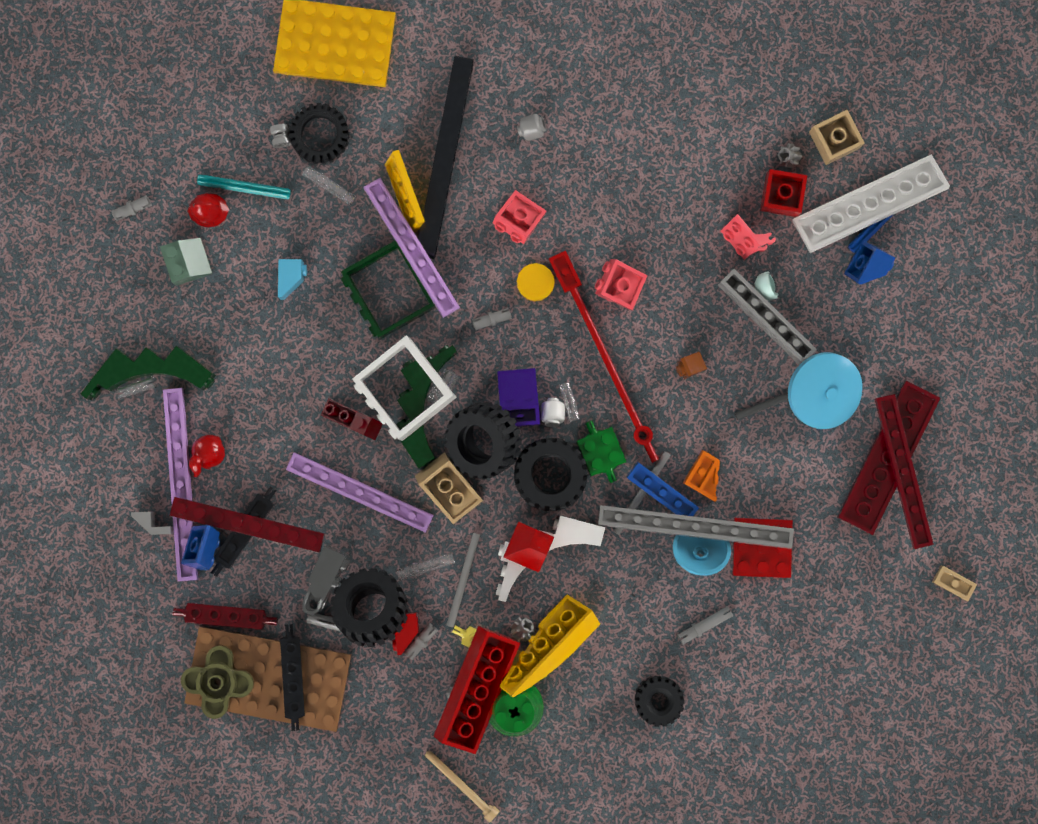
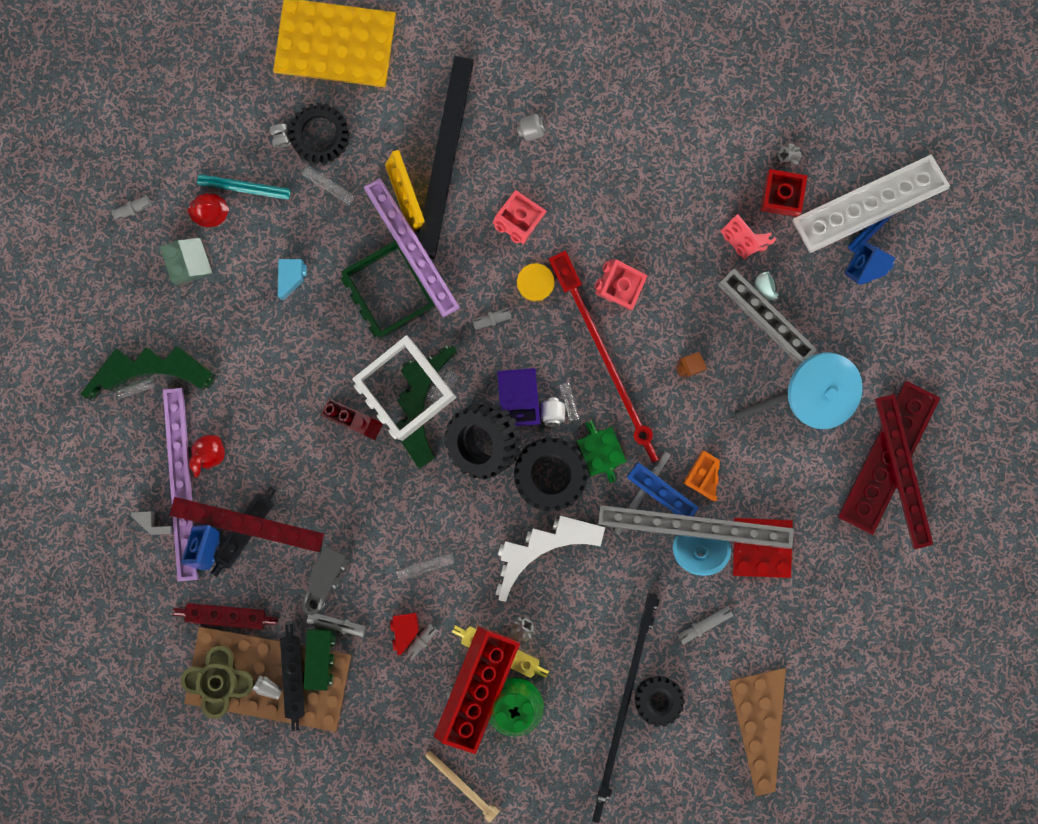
(267, 688): none -> light grey cone
(319, 659): none -> dark green brick
(355, 589): black tyre -> none
(359, 492): lavender tile -> none
(448, 488): tan slope -> none
(463, 580): light grey piece -> none
(528, 547): red slope -> none
(553, 643): yellow wedge -> none
(646, 623): none -> black bar
(759, 715): none -> medium nougat wing
(836, 137): tan brick -> none
(954, 583): tan plate -> none

